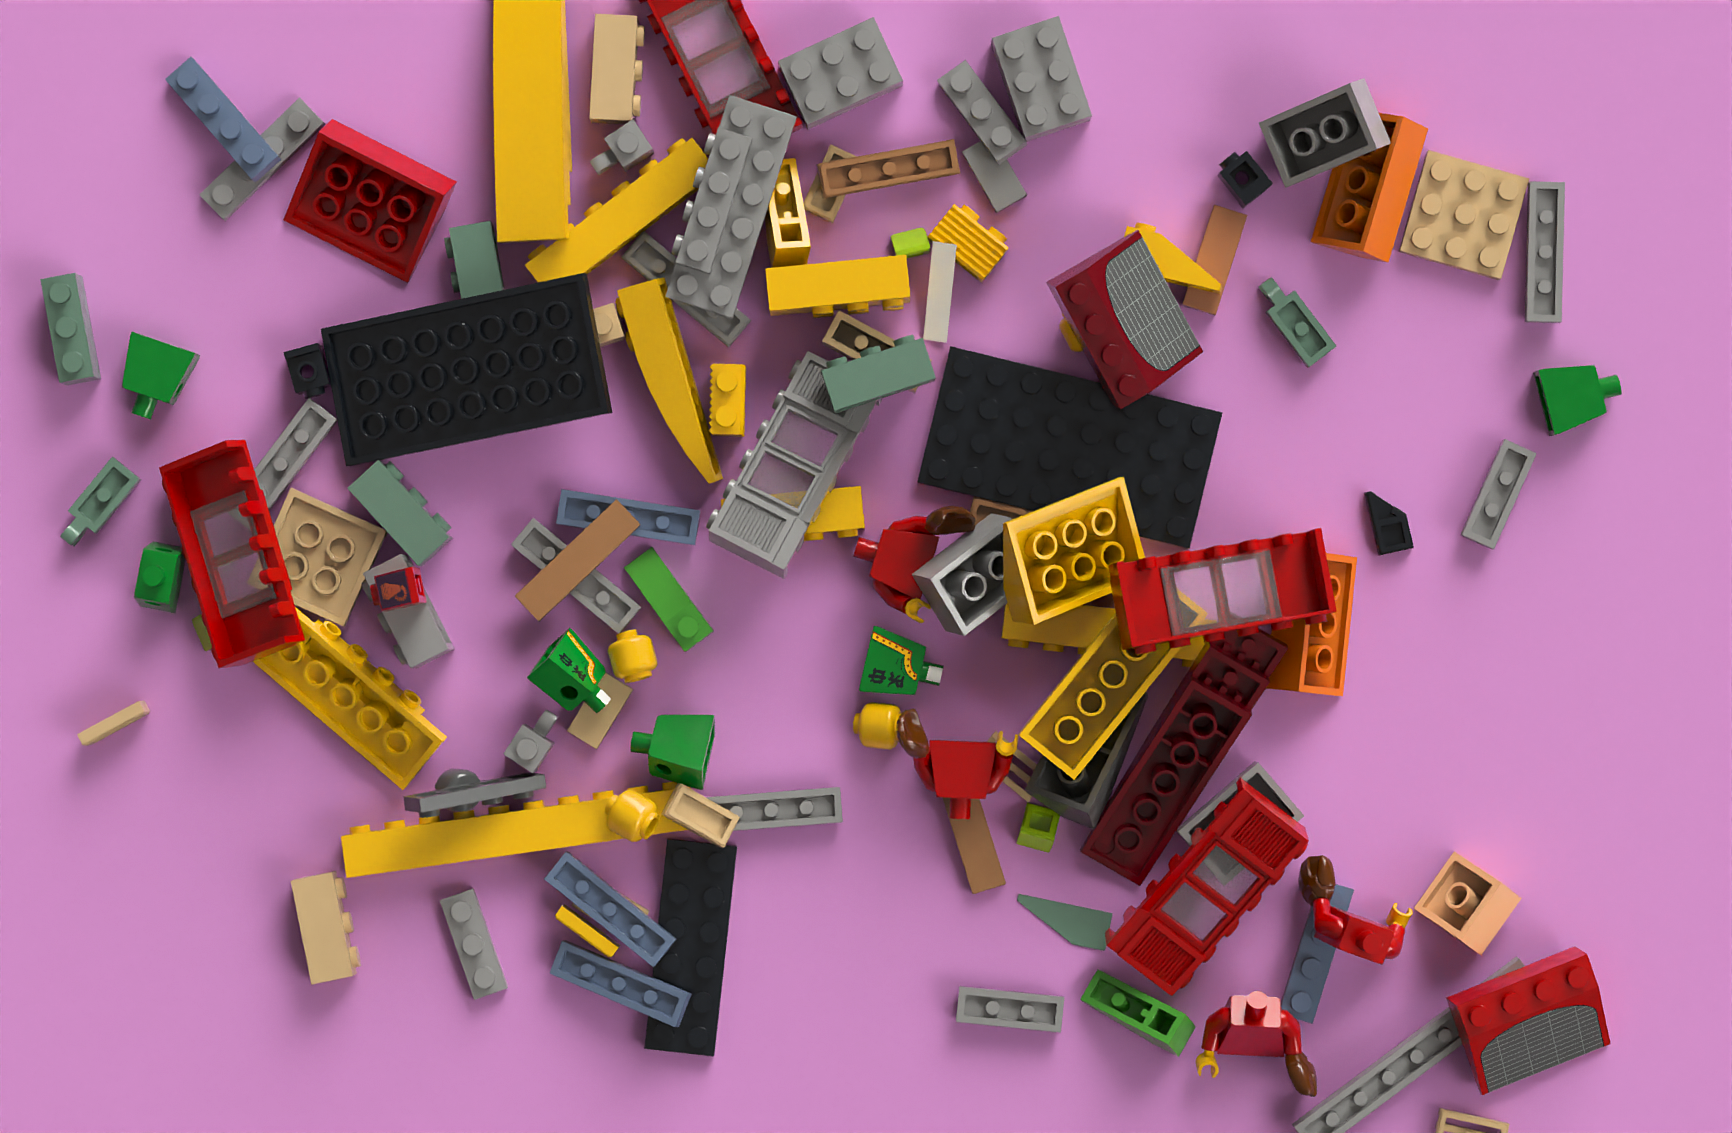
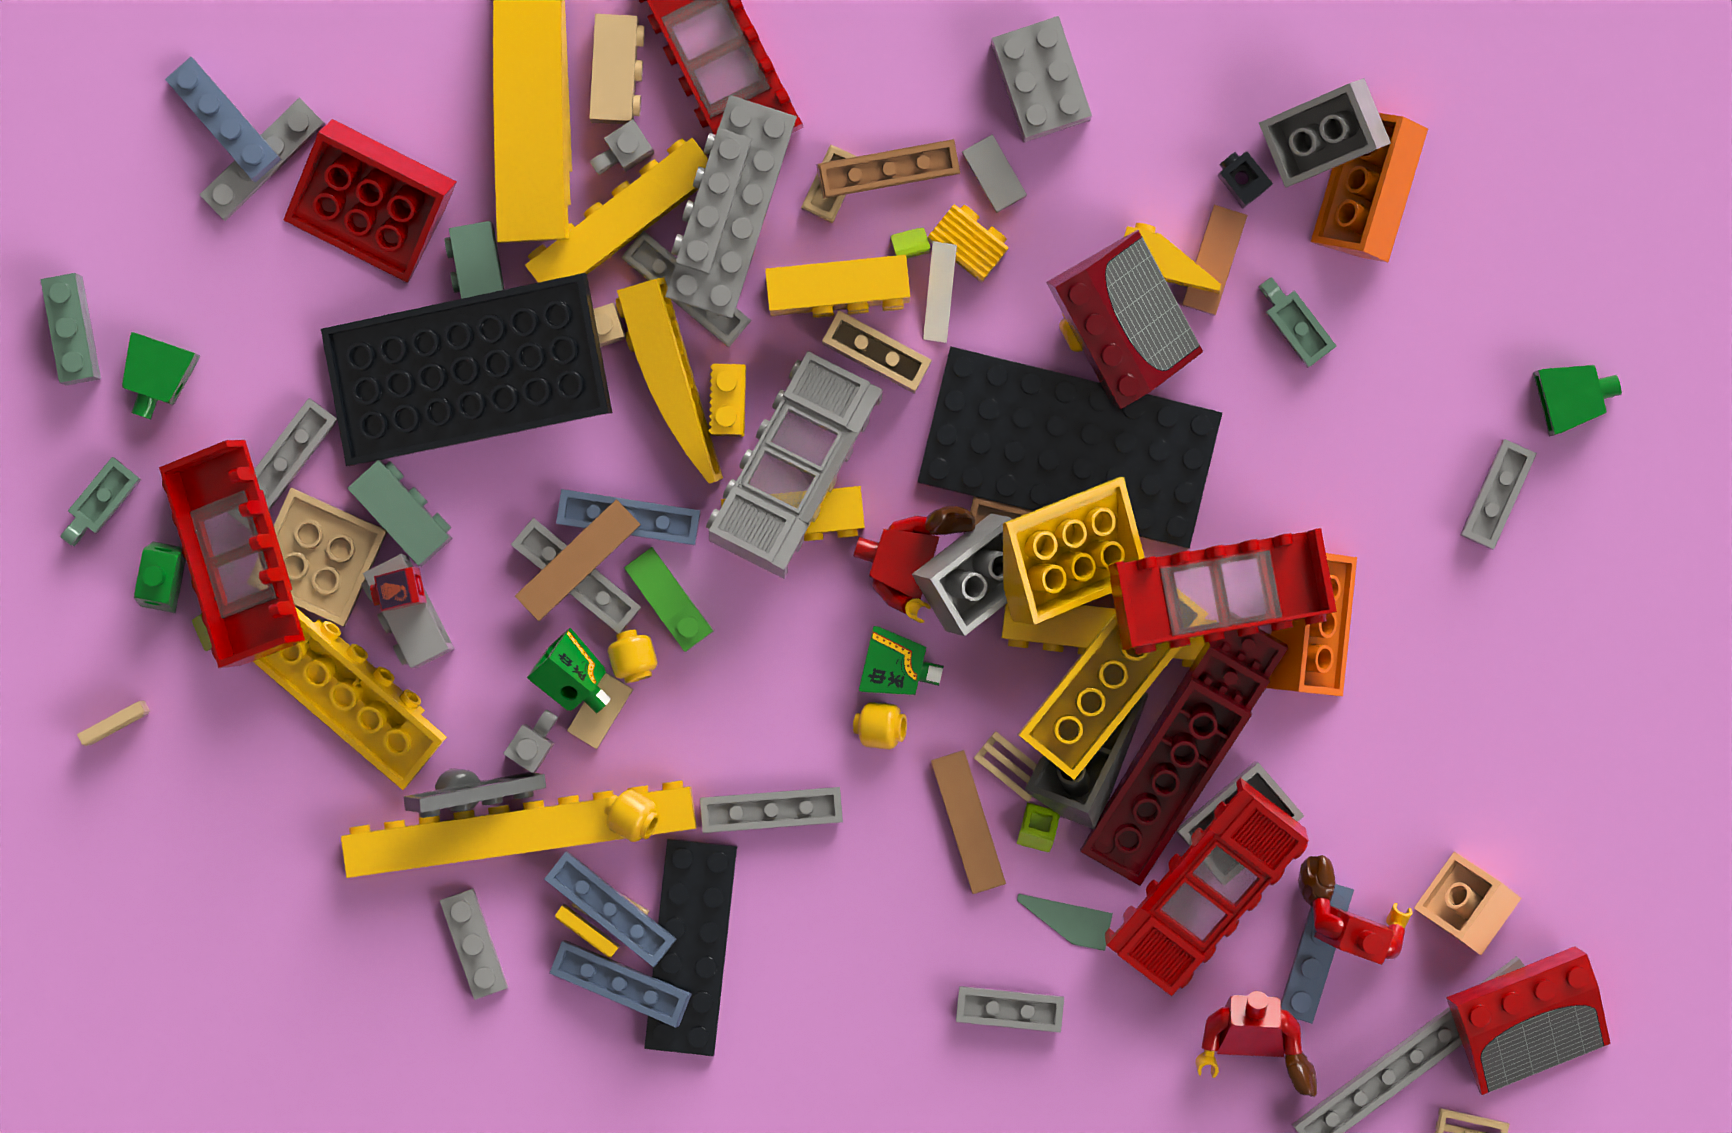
(304, 356): black brick -> none
(325, 927): tan brick -> none
(678, 748): green torso -> none
(700, 815): tan tile -> none
(786, 220): yellow slope -> none
(840, 73): light grey brick -> none
(877, 373): sand green brick -> none
(955, 767): red torso -> none
(982, 112): light grey plate -> none
(1139, 1012): bright green slope -> none
(1388, 525): black tile -> none
(1463, 215): tan plate -> none
(1544, 252): light grey plate -> none

